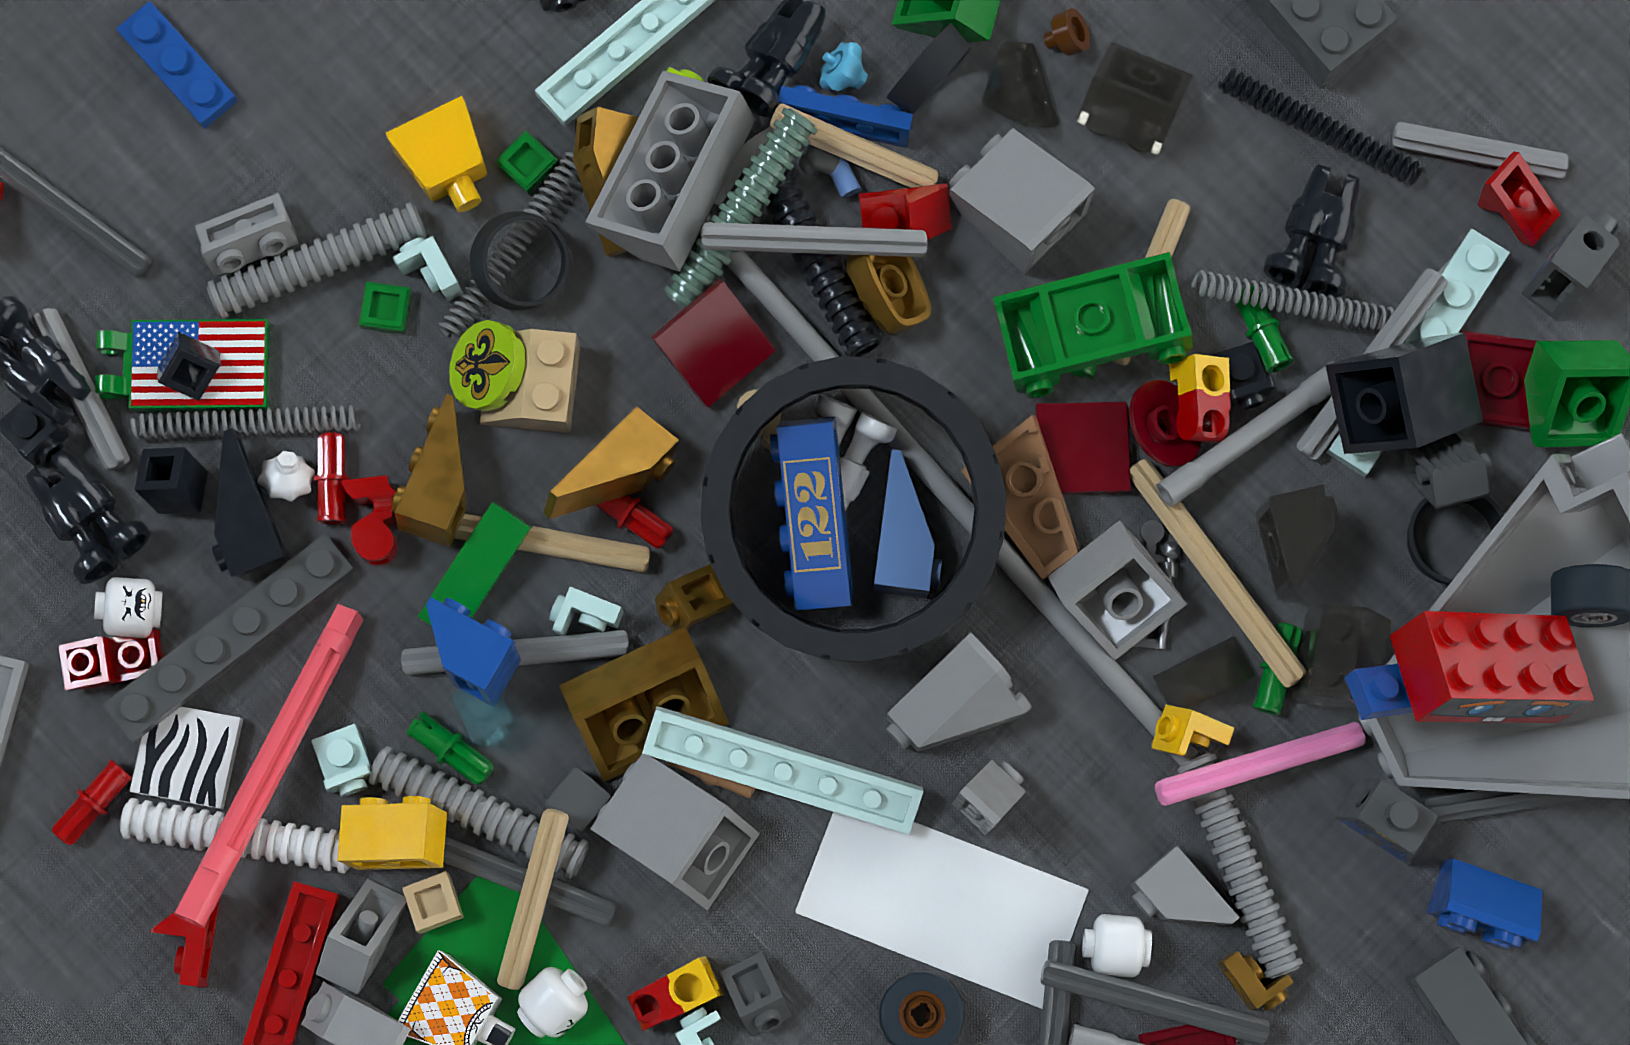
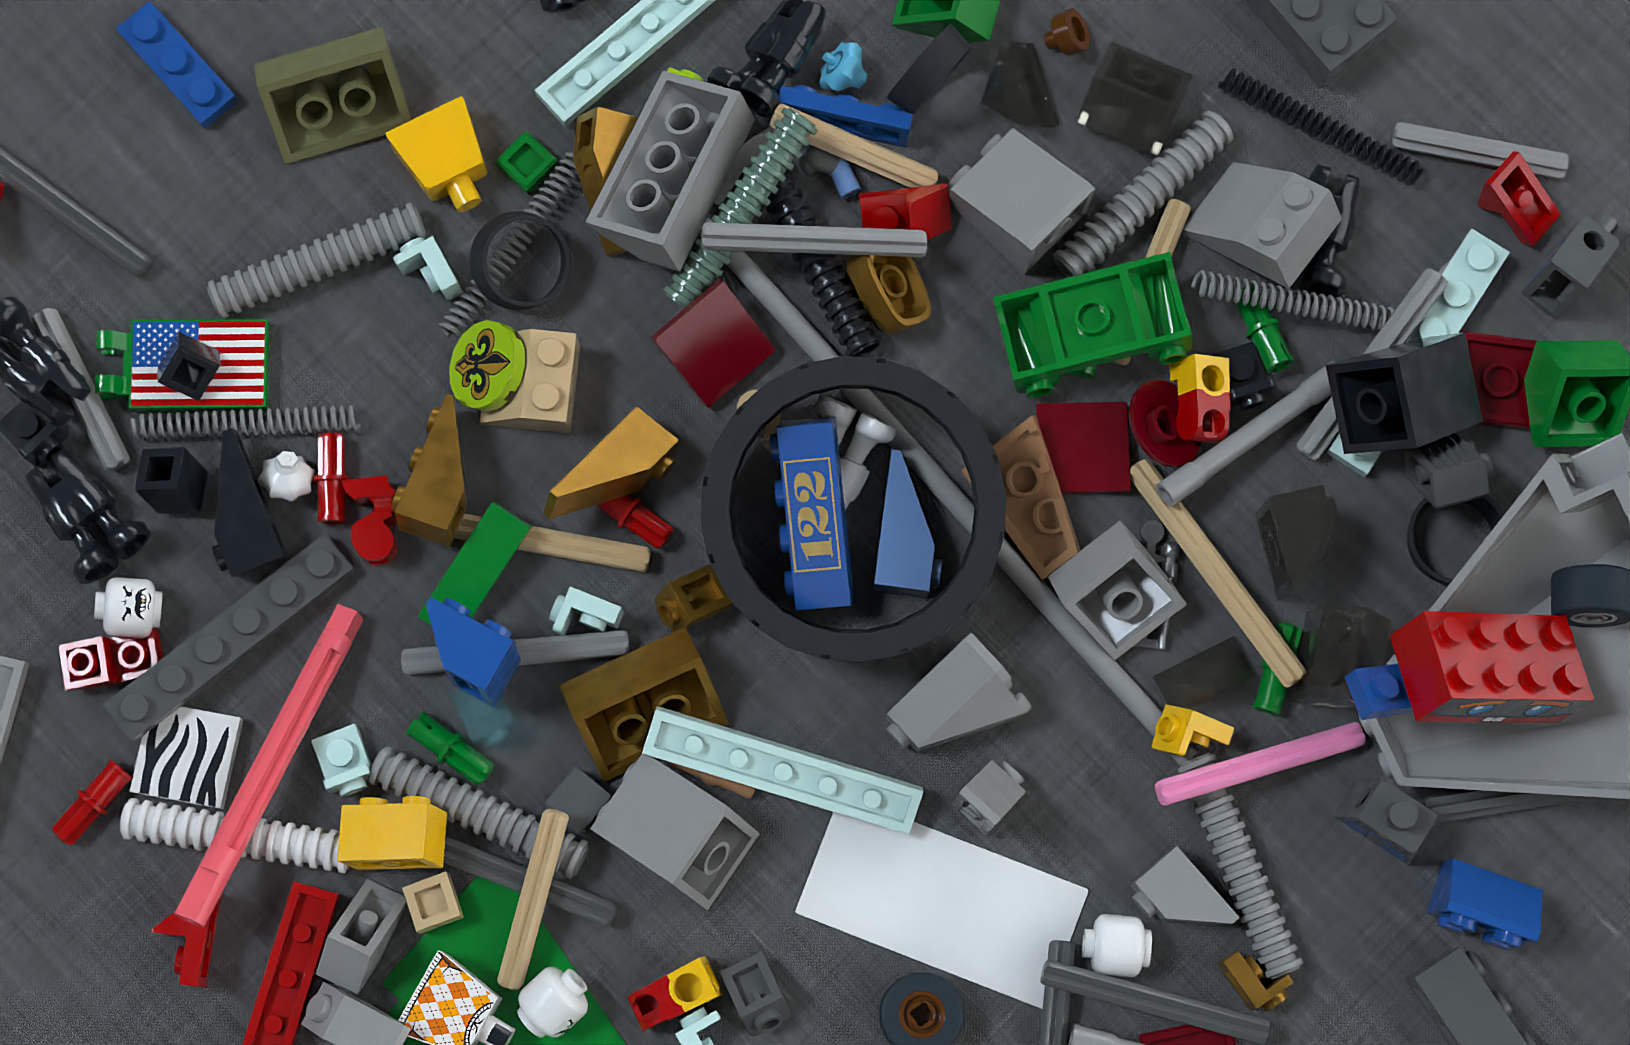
(246, 235): light grey bracket -> none
(332, 95): none -> olive slope
(385, 307): green tile -> none
(1144, 195): none -> light grey piece
(1265, 220): none -> light grey slope

